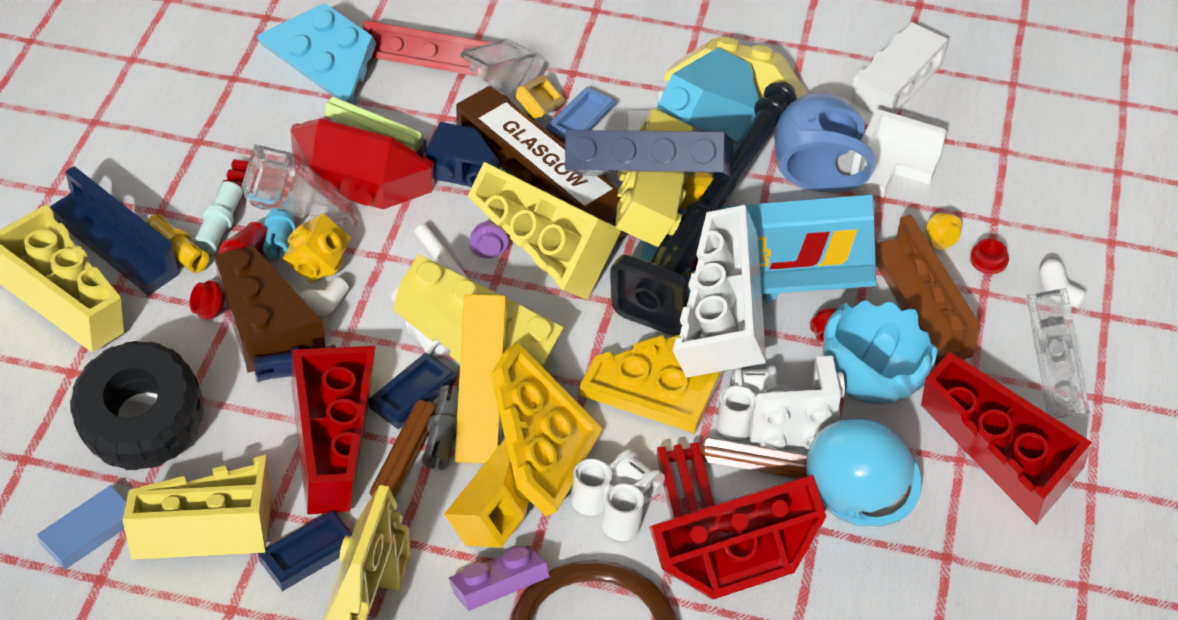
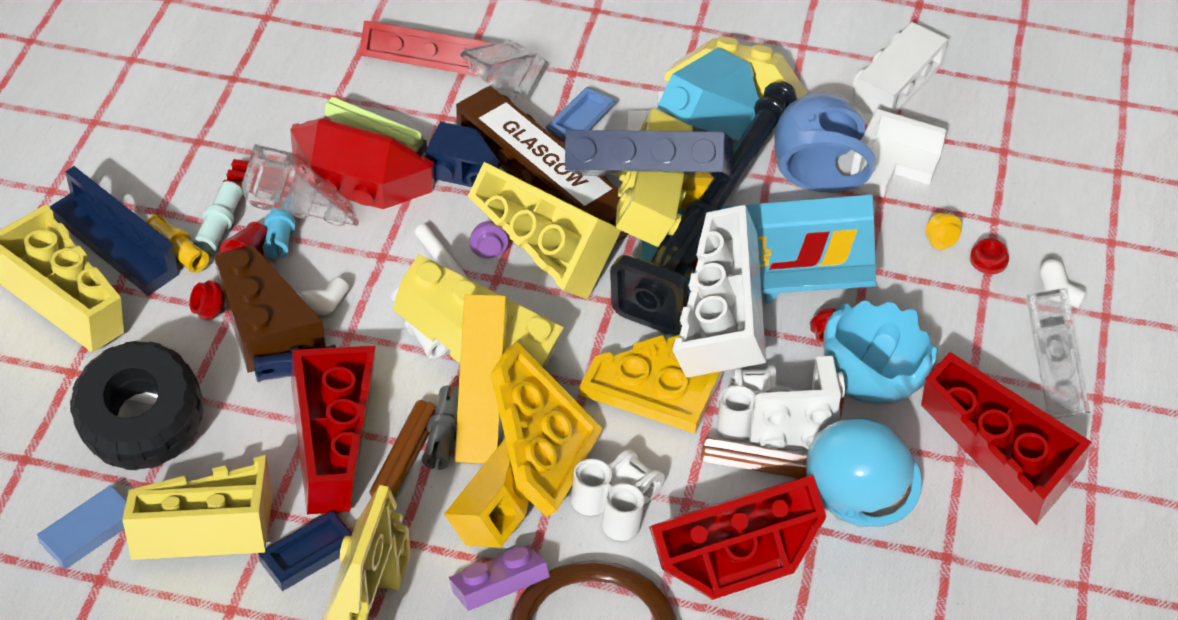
(310, 252): yellow brick -> none
(323, 49): medium azure wing -> none
(416, 382): dark blue tile -> none
(539, 96): yellow tile -> none
(680, 456): red tile -> none
(924, 285): dark orange fence -> none

